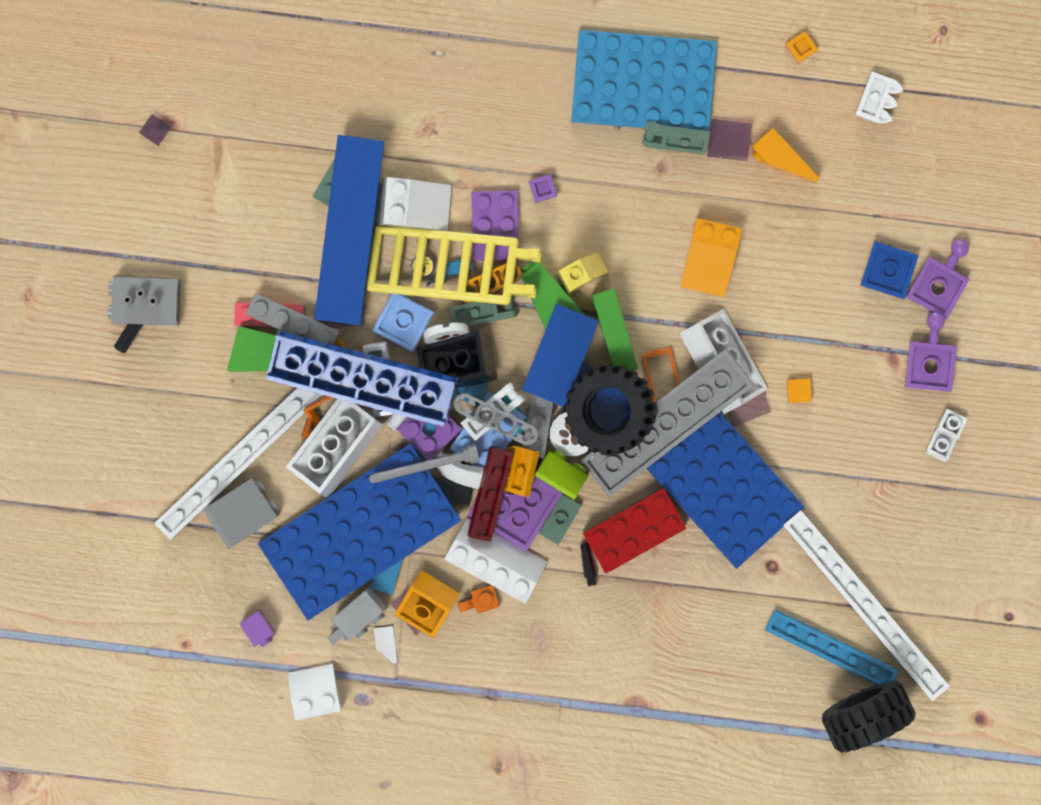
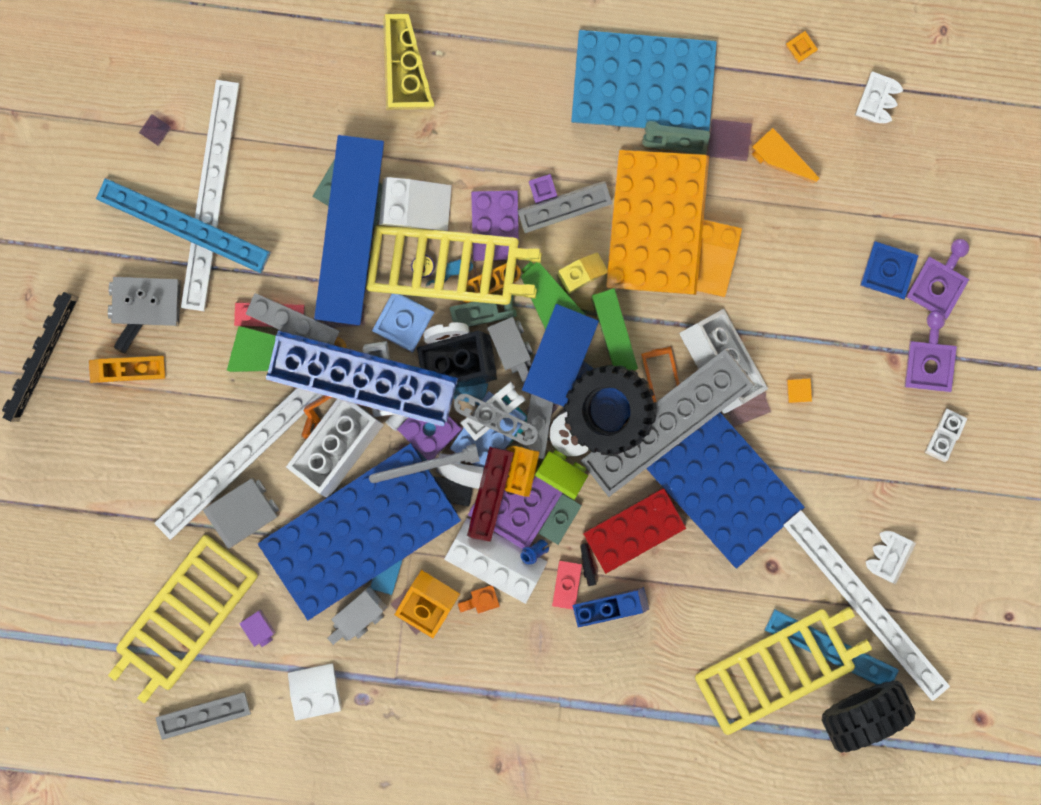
(36, 364): none -> black plate
(126, 369): none -> light orange slope
(164, 595): none -> light yellow bar
(183, 225): none -> dark azure tile
(203, 715): none -> light grey plate
(211, 191): none -> white plate
(386, 642): white sticker -> none
(404, 73): none -> light yellow wedge
(510, 346): none -> light grey hinge
(530, 554): none -> blue pin
(564, 207): none -> light grey plate
(566, 584): none -> coral plate
(611, 607): none -> blue slope
(657, 222): none -> light orange plate
(787, 696): none -> light yellow bar
(892, 557): none -> white plate

